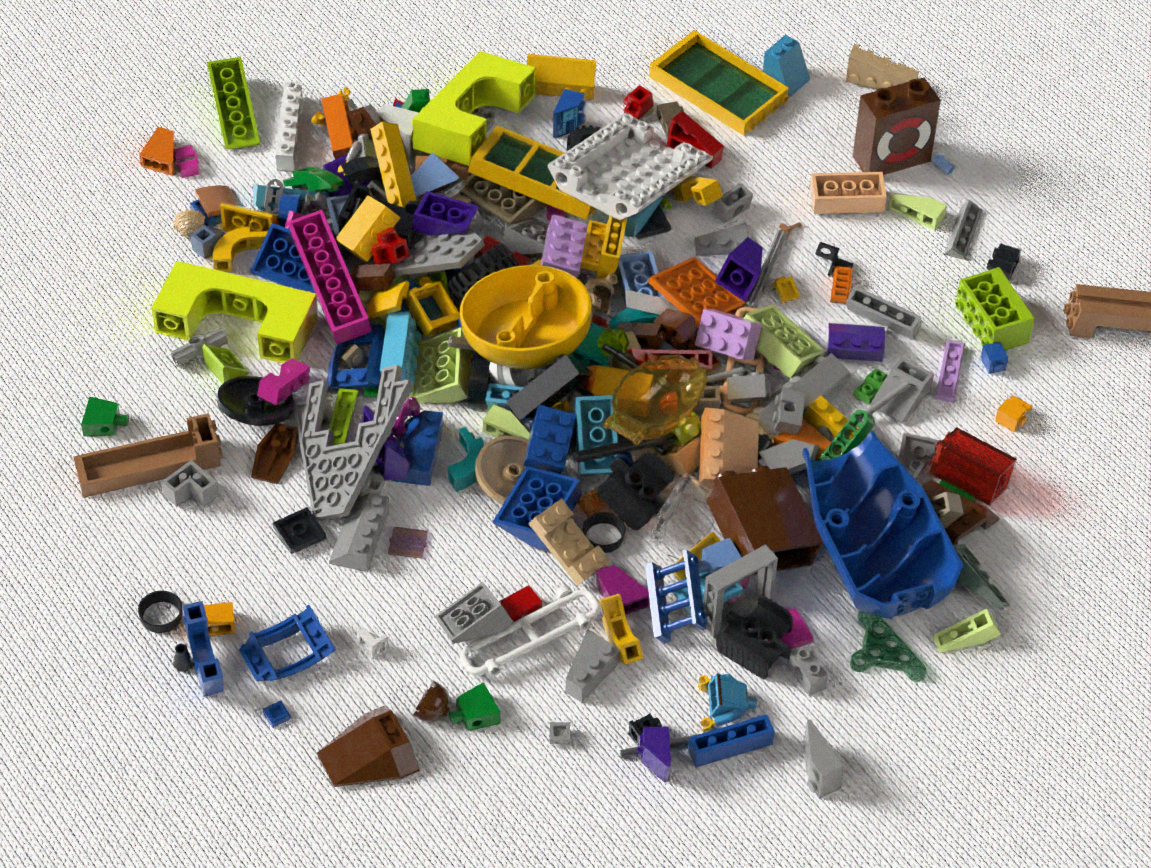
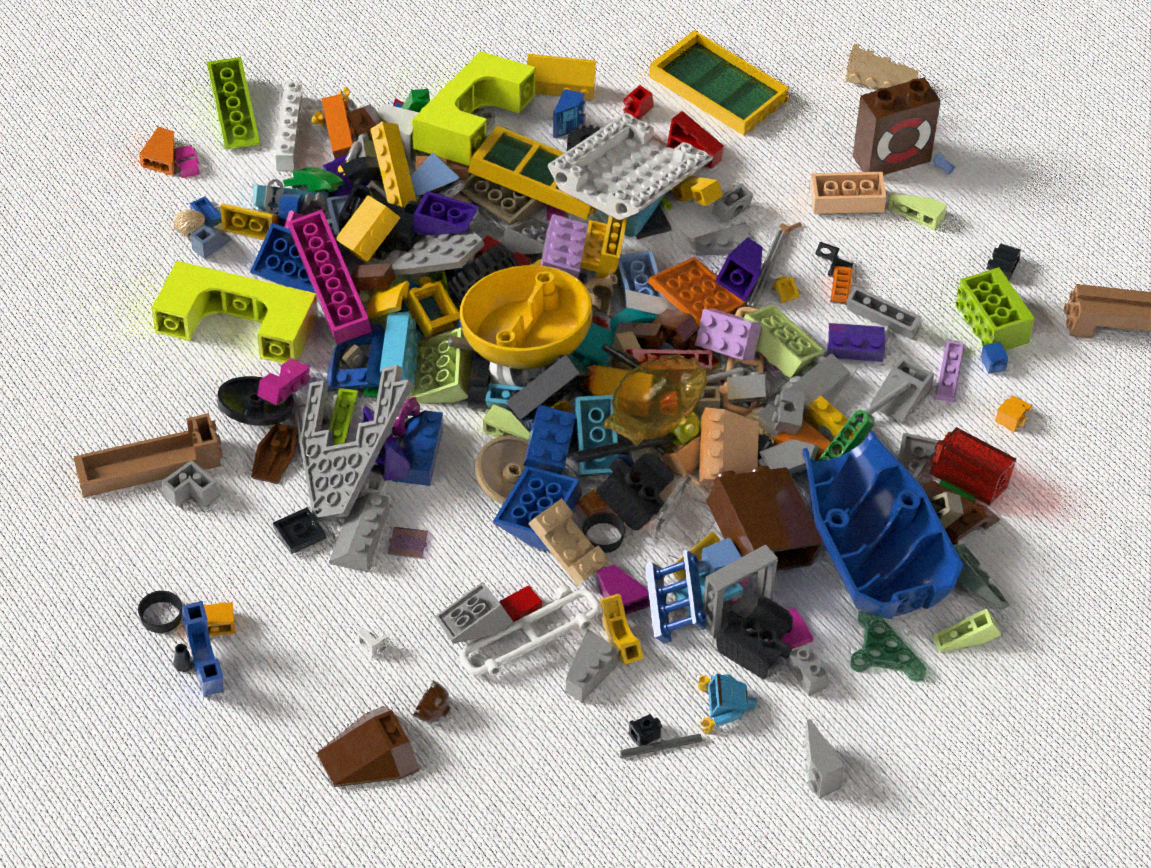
(102, 418): green torso -> none
(194, 349): light grey piece -> none
(212, 197): nougat slope -> none
(223, 363): lime slope -> none
(234, 243): yellow arch -> none
(276, 714): blue tile -> none
(312, 630): blue wedge -> none
(389, 247): red brick -> none
(463, 473): teal arch -> none
(476, 709): green torso -> none
(559, 733): light grey plate -> none
(615, 338): clear neon green brick -> none
(655, 751): dark purple slope -> none
(666, 112): dark tan brick -> none
(731, 740): blue brick -> none
(786, 64): dark azure slope -> none
(872, 384): bright green slope -> none
(963, 230): light grey slope -> none

